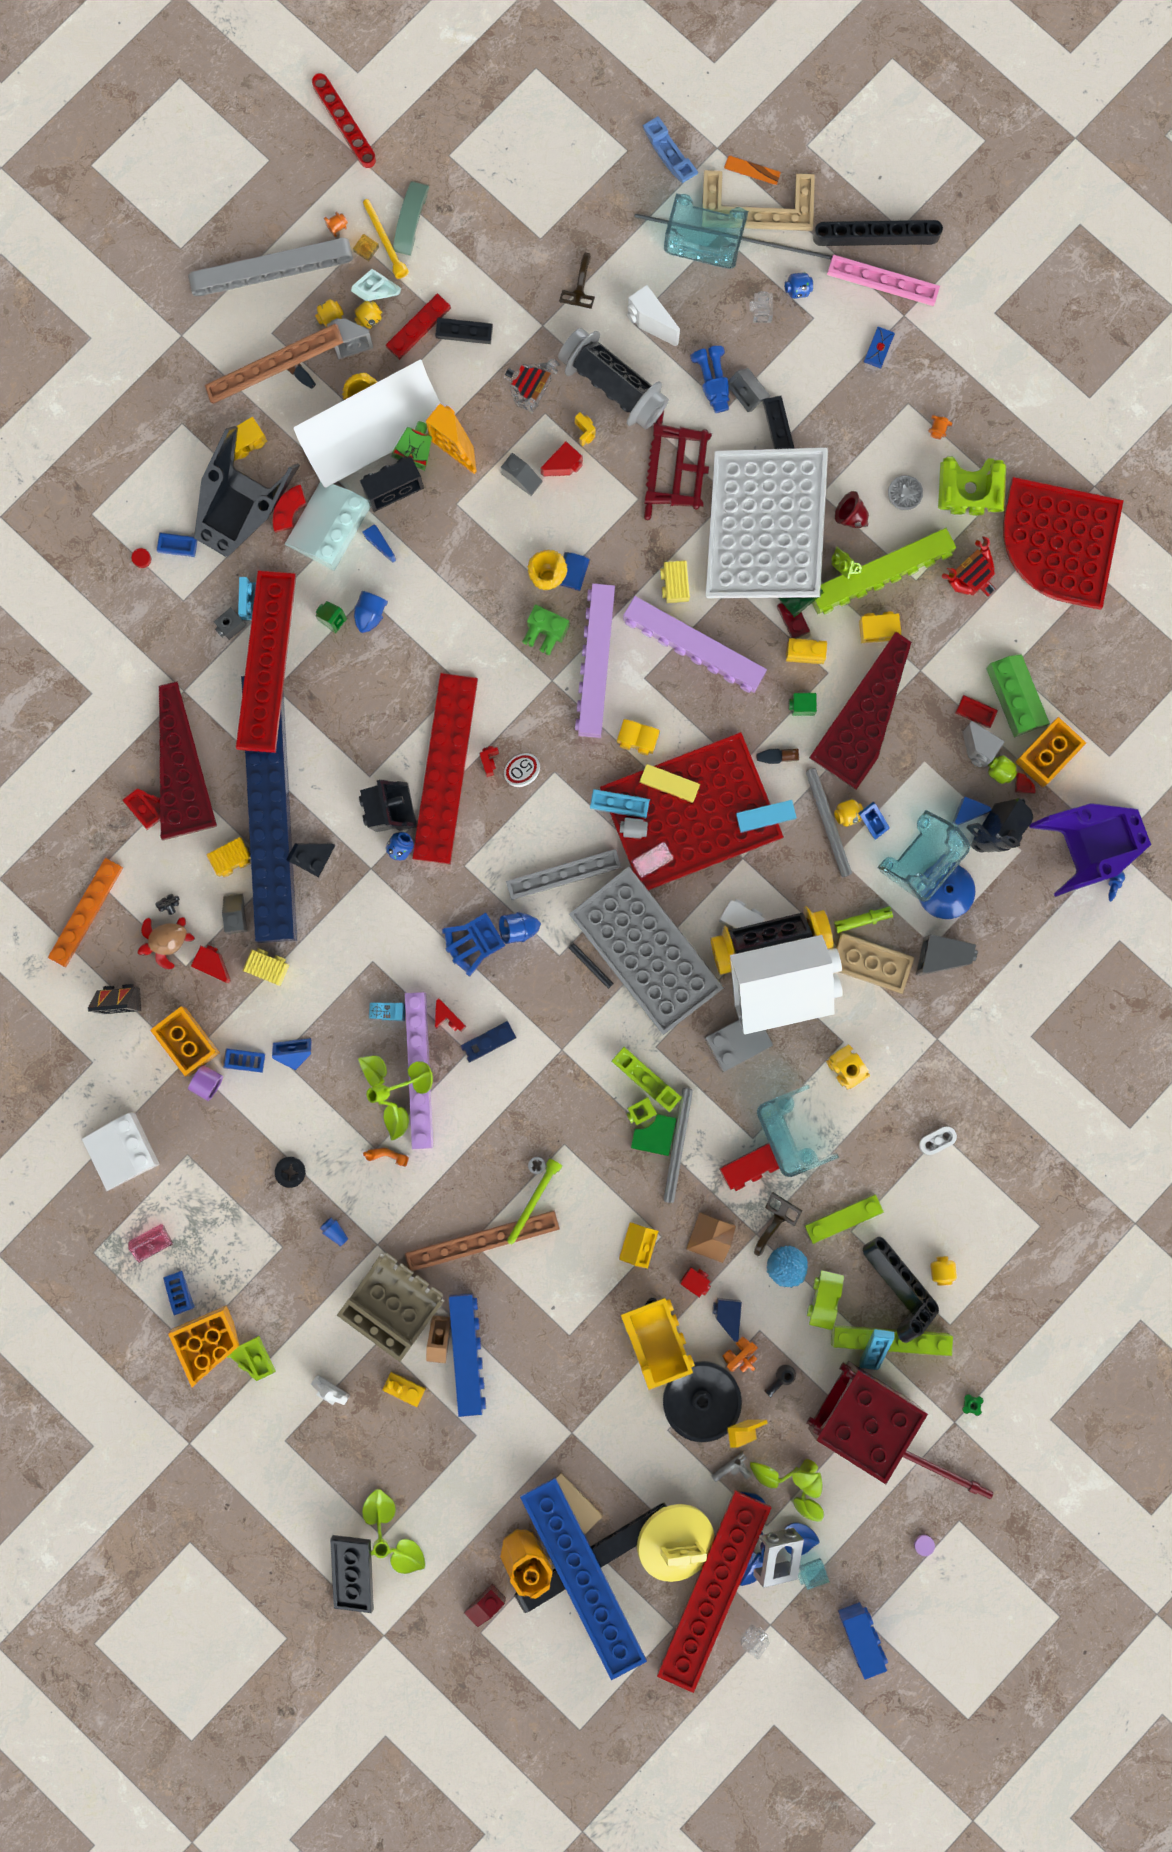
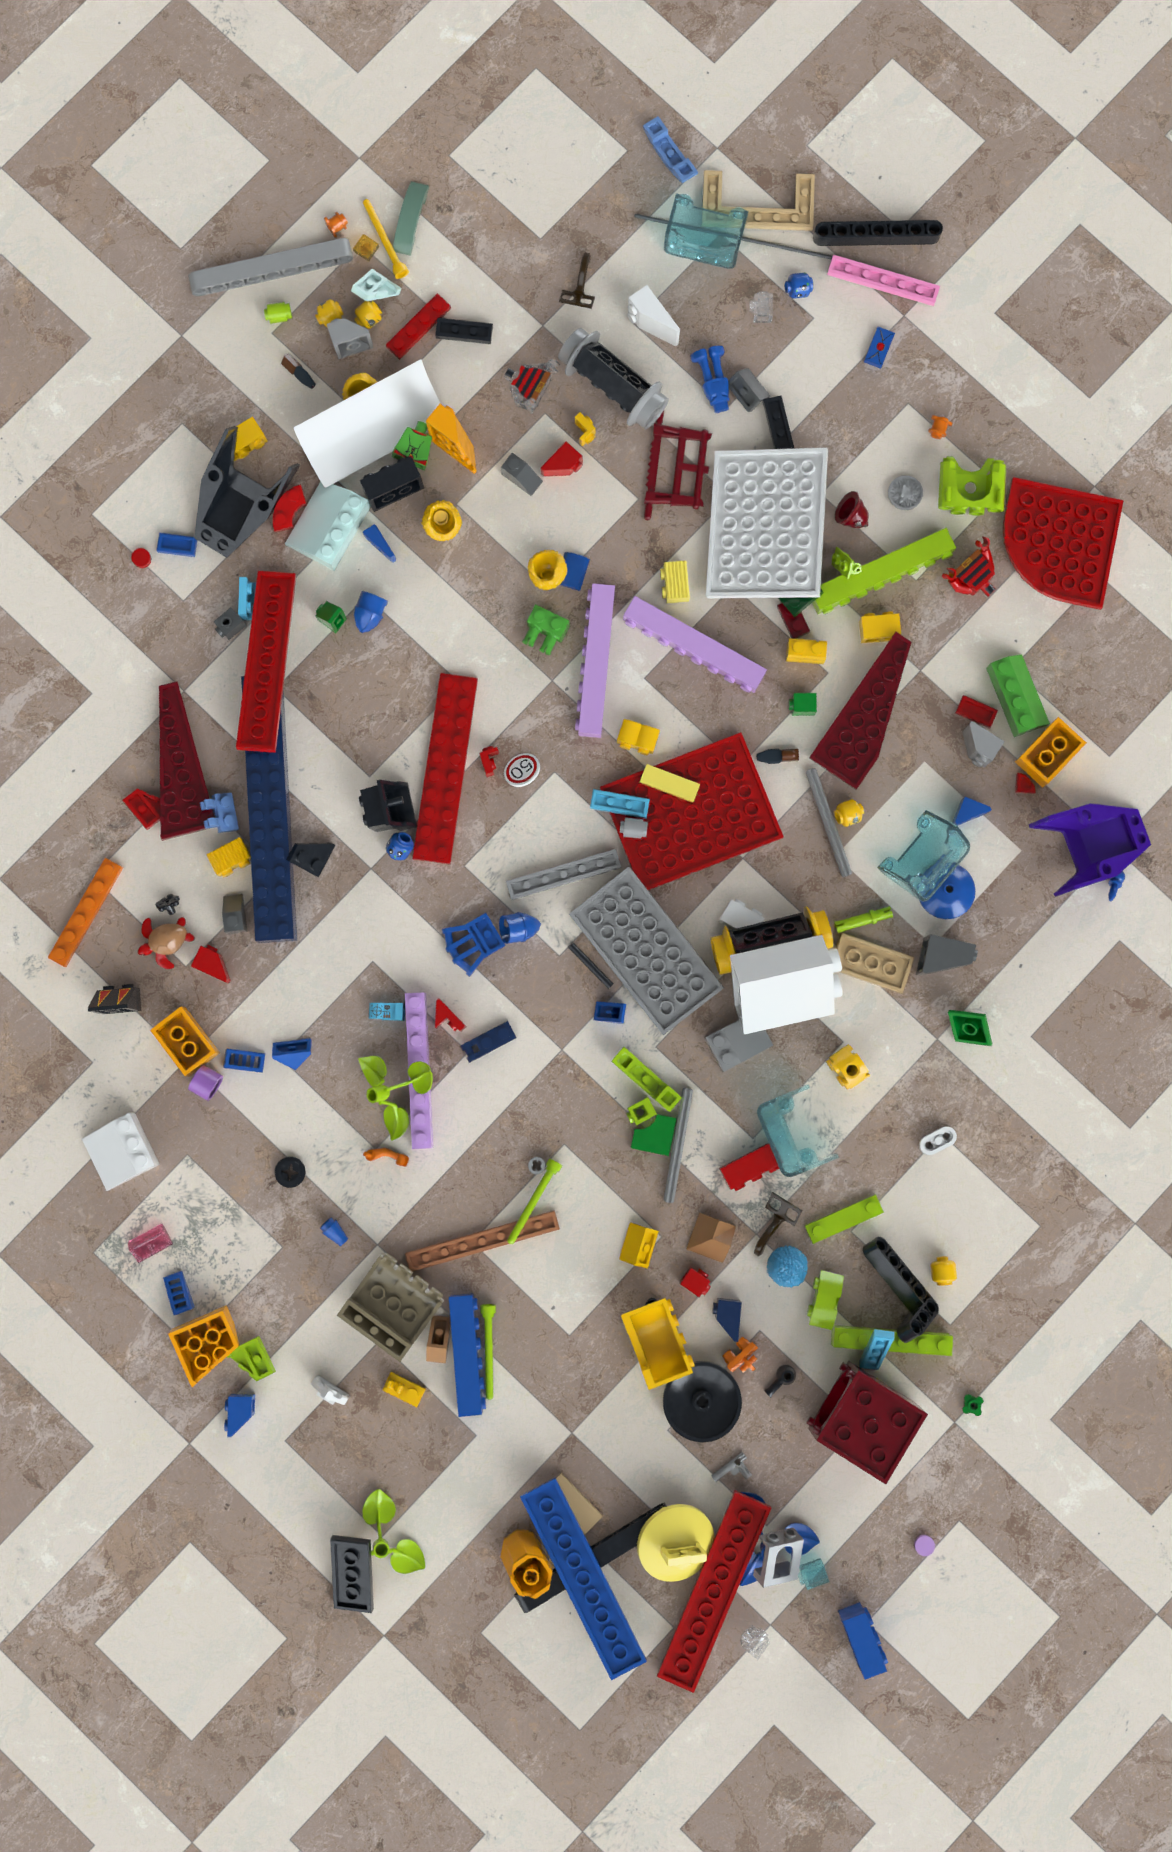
(224, 812): none -> medium blue plate
(240, 1410): none -> blue slope
(266, 967): light yellow brick -> none
(274, 363): nougat tile -> none
(278, 312): none -> lime brick
(344, 120): red beam -> none
(441, 520): none -> yellow hair
(485, 1606): dark red slope -> none
(488, 1312): none -> lime piece
(609, 1012): none -> blue slope
(652, 860): clear pink slope -> none
(744, 1432): yellow panel -> none
(752, 170): orange sticker -> none
(766, 816): medium azure tile -> none
(803, 1477): lime plant -> none
(874, 820): blue slope -> none
(970, 1027): none -> green slope
(972, 1486): dark red bar -> none
(1002, 769): lime head -> none
(1002, 827): black piece -> none

